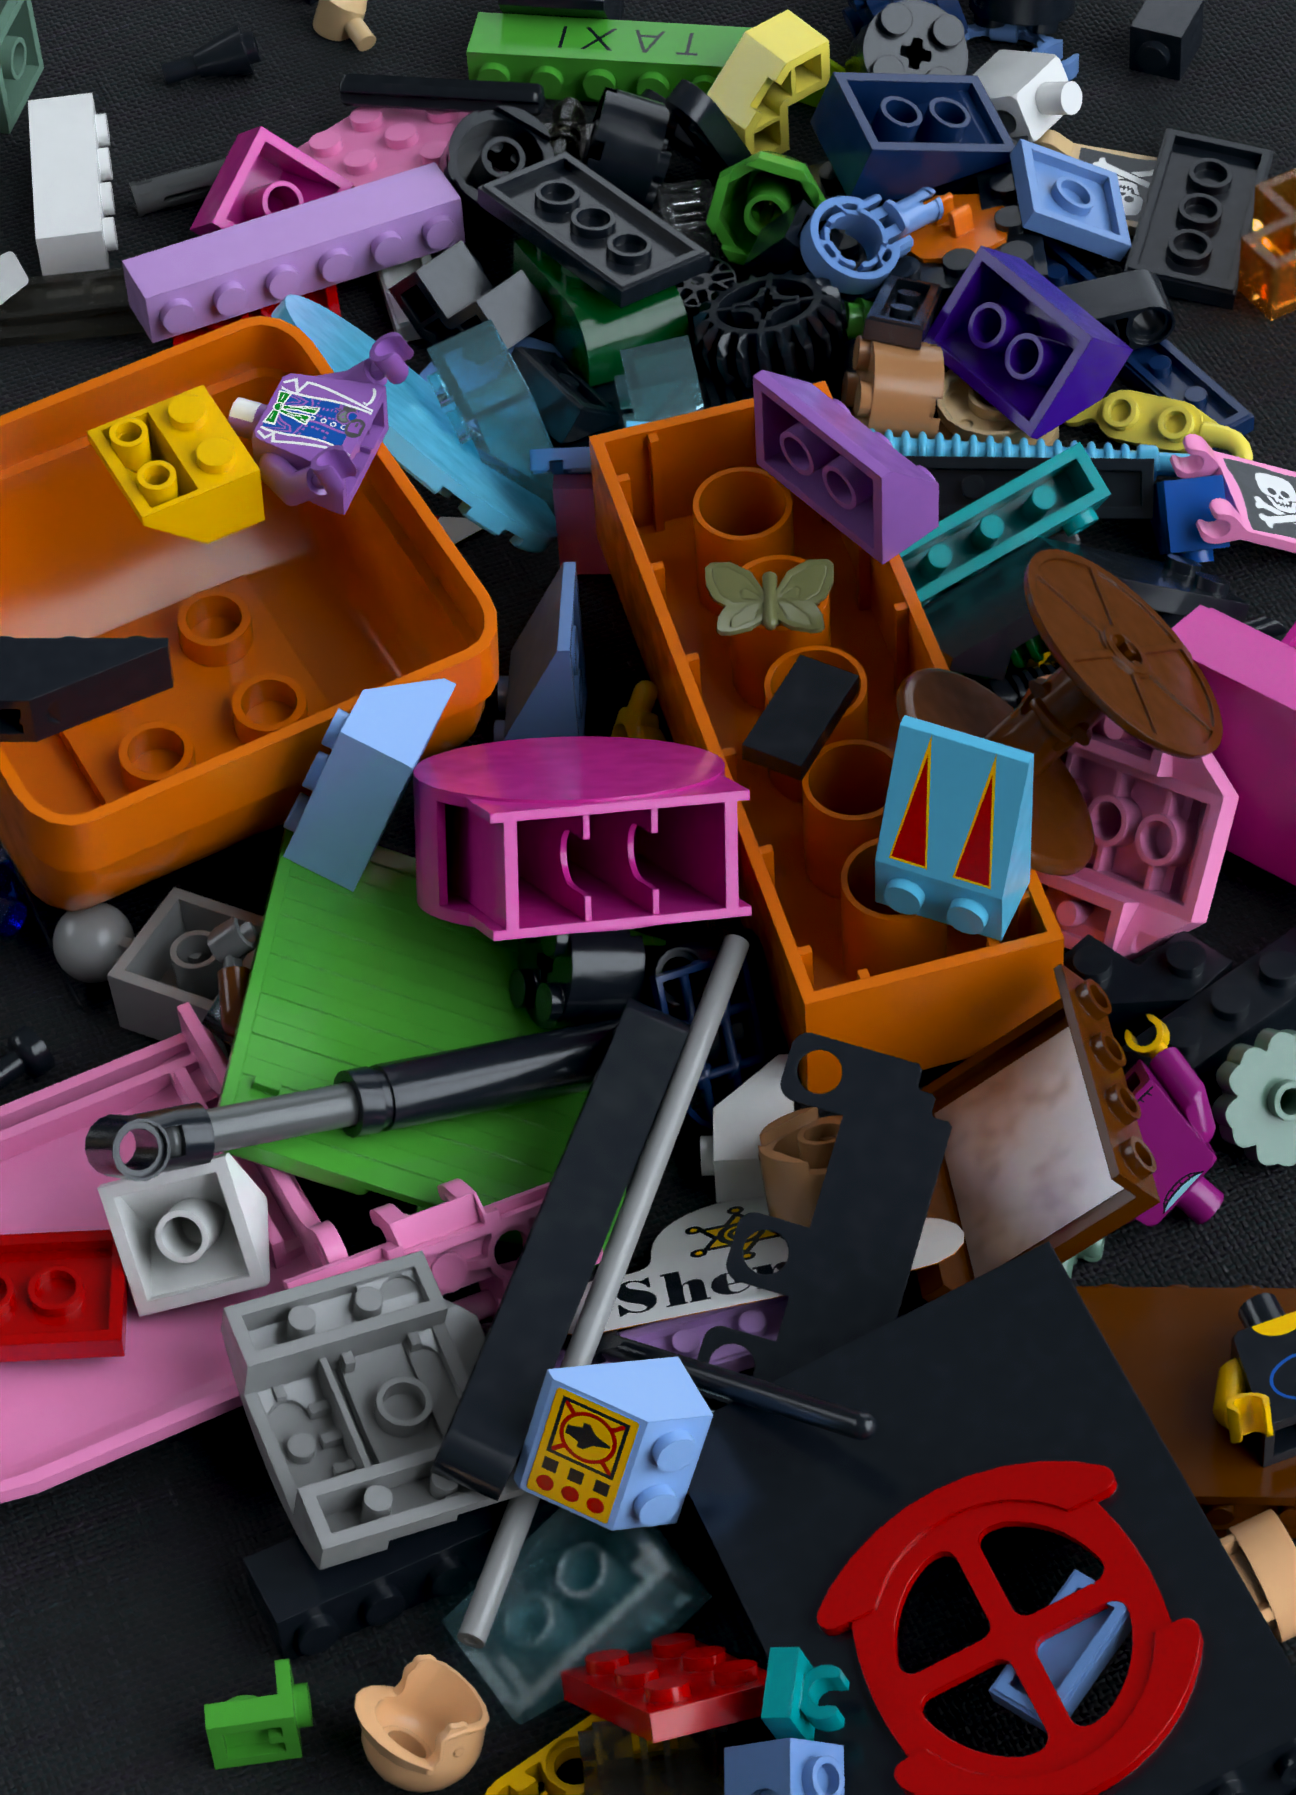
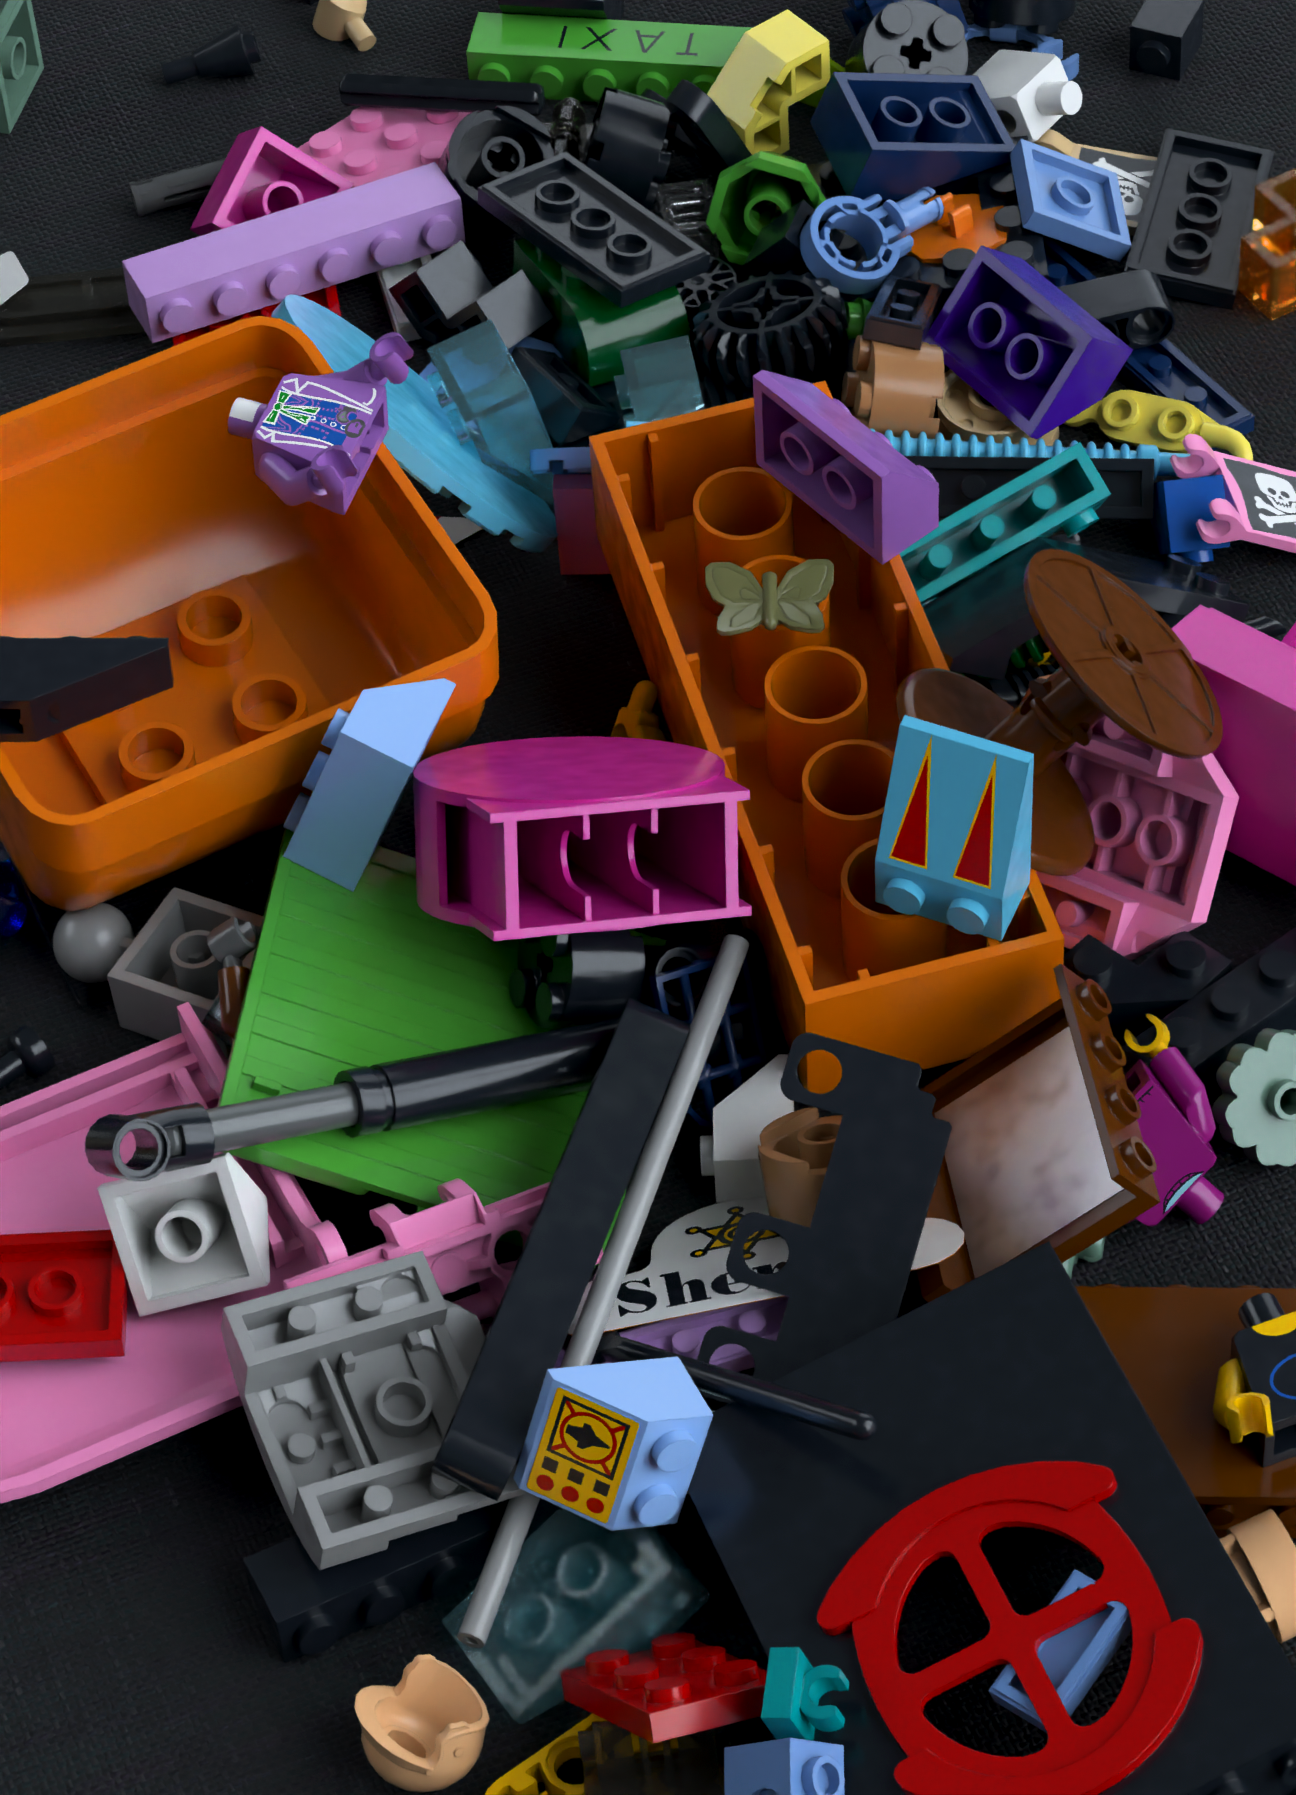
(69, 184): white brick -> none
(182, 467): yellow slope -> none
(260, 1728): bright green bracket -> none
(547, 669): medium blue slope -> none
(800, 717): black tile -> none

